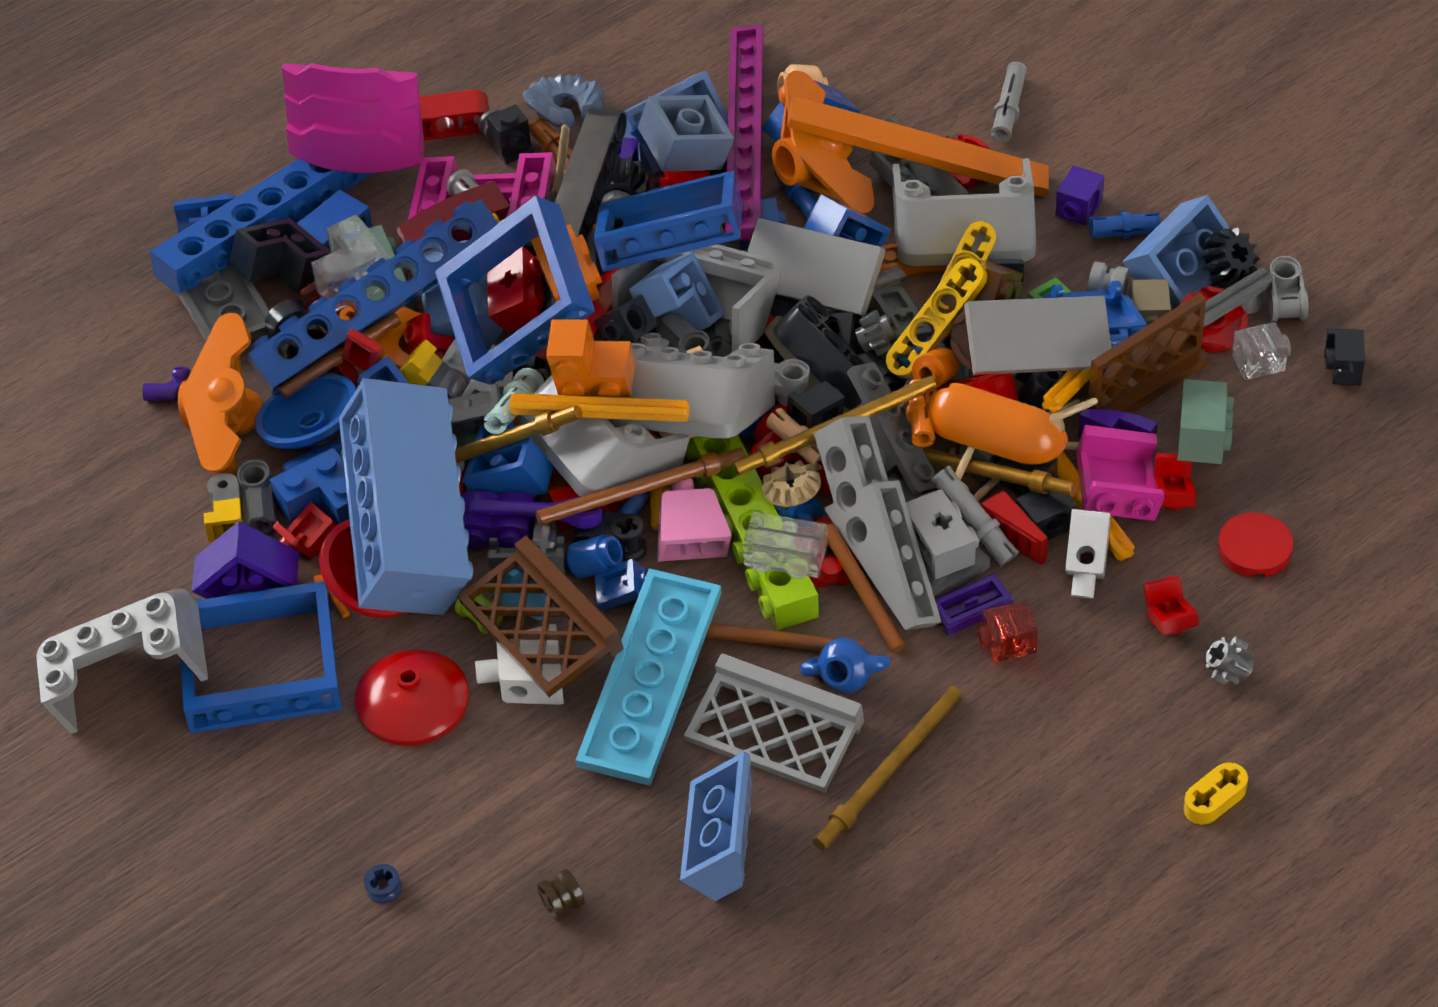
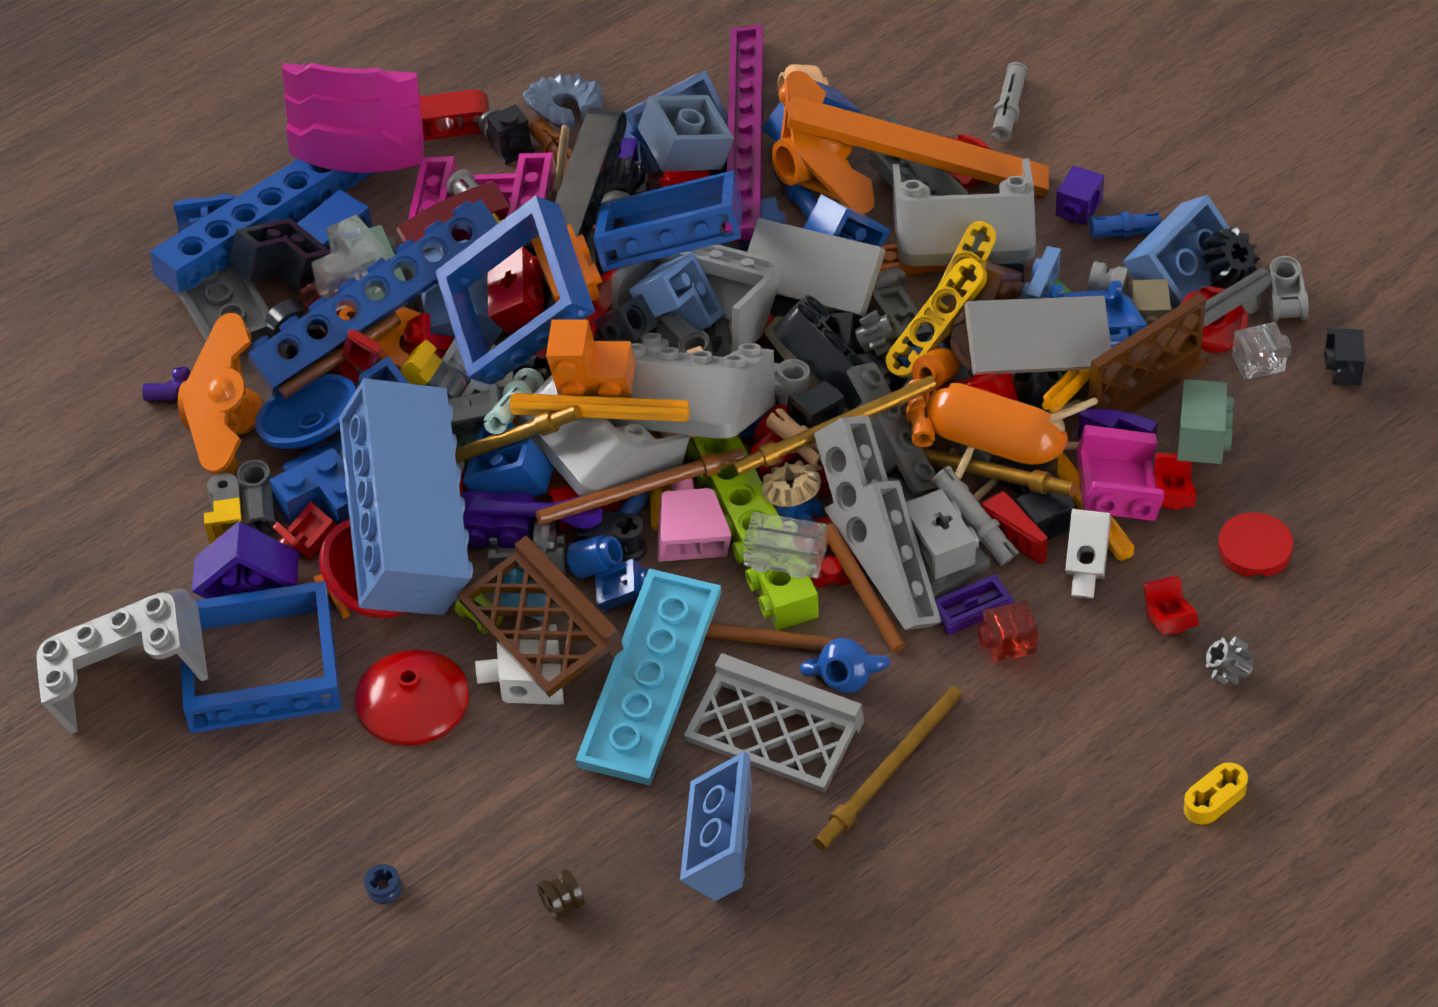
(1044, 274): none -> medium blue plate

